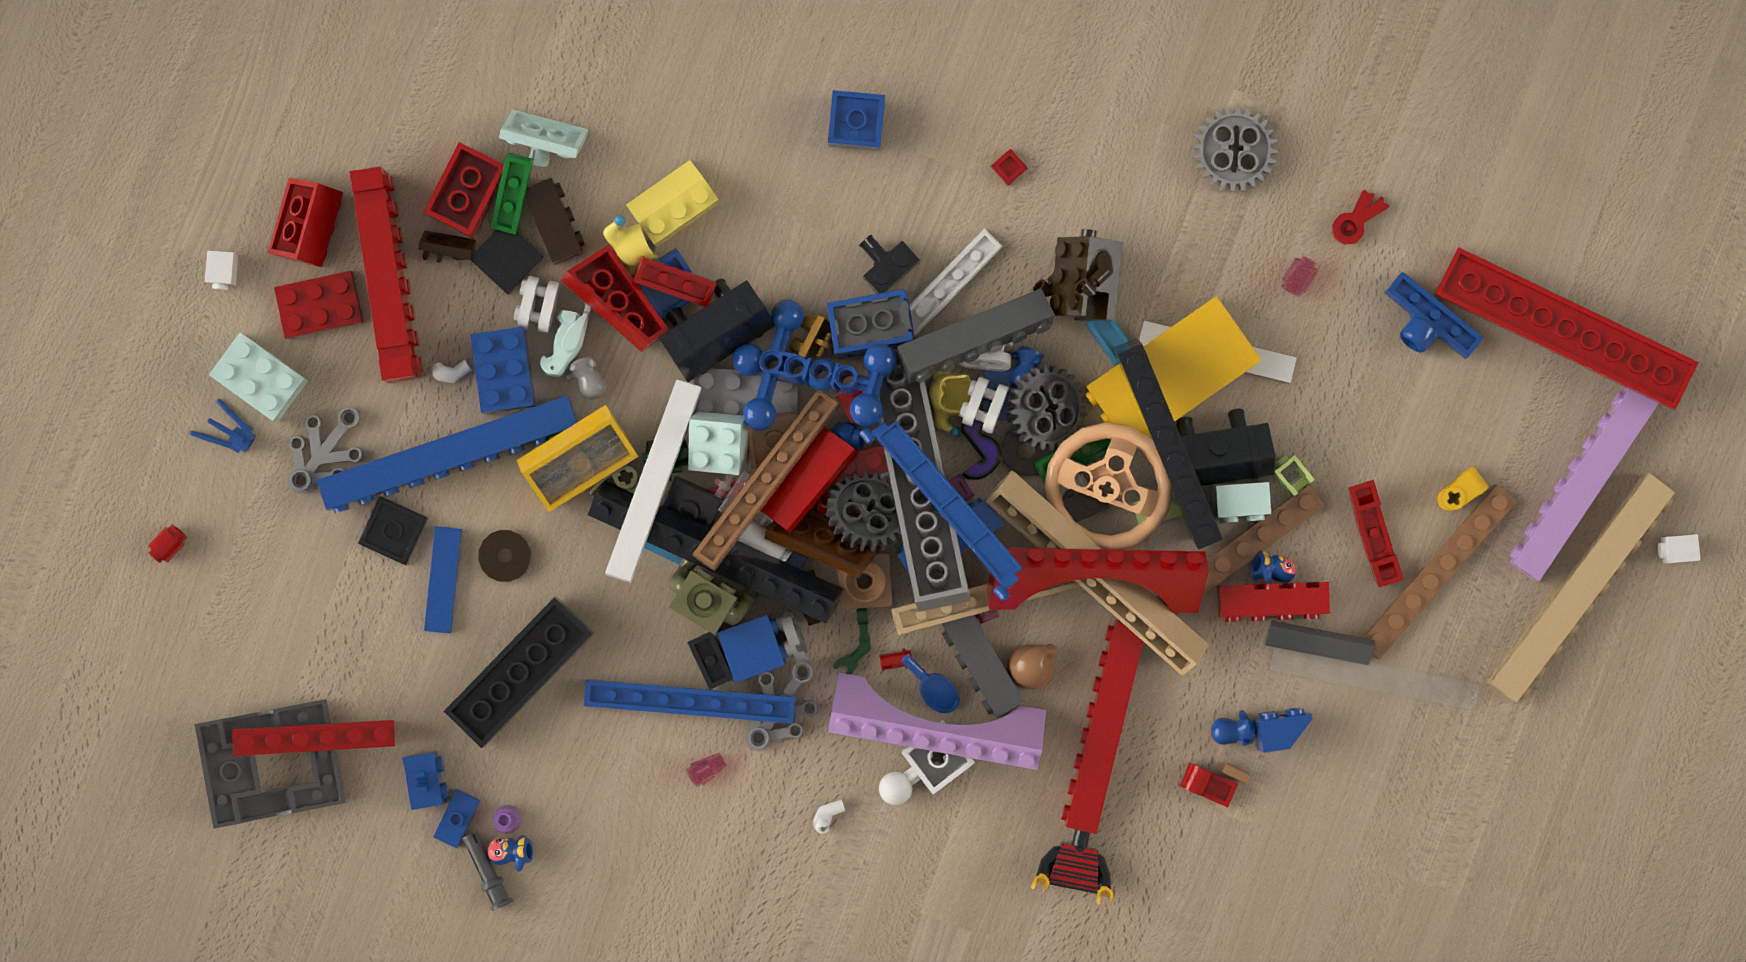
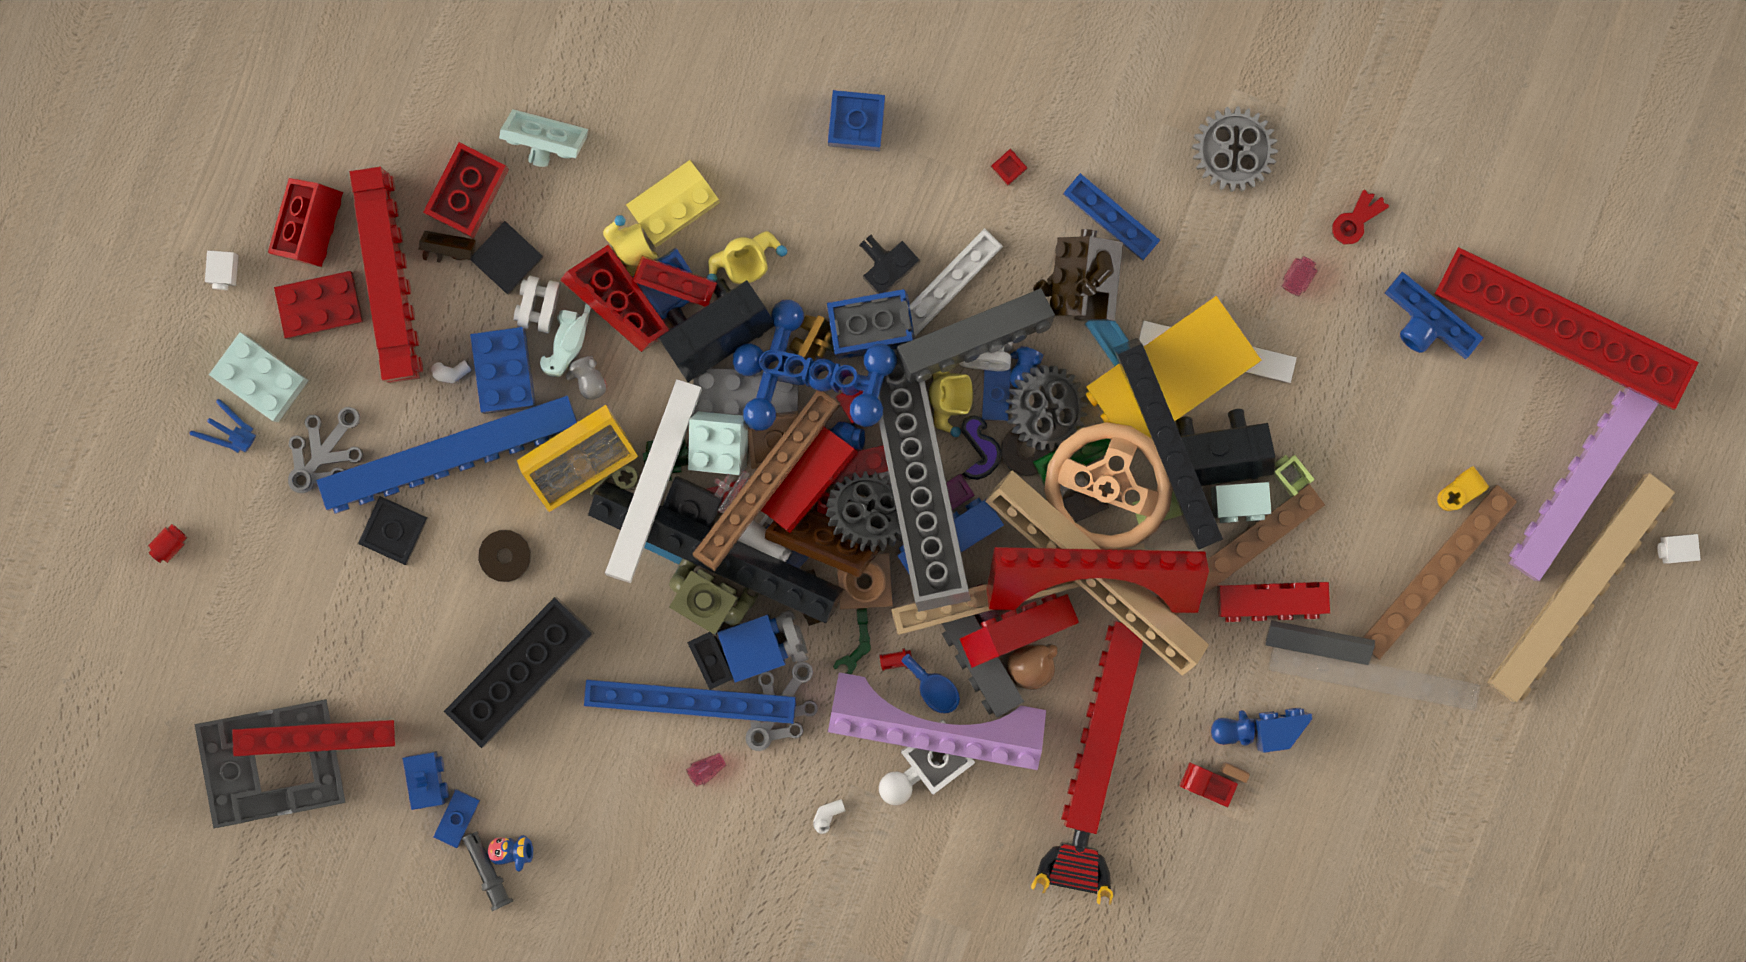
(443, 579): blue tile -> none
(507, 819): medium lavender hat -> none
(511, 193): green plate -> none
(554, 220): dark brown brick -> none
(745, 258): none -> light yellow piece
(948, 503): blue piece -> none
(978, 391): white brick -> none
(1019, 629): none -> red wedge
(1111, 217): none -> blue plate
(1275, 567): blue animal -> none
(1374, 534): red slope -> none

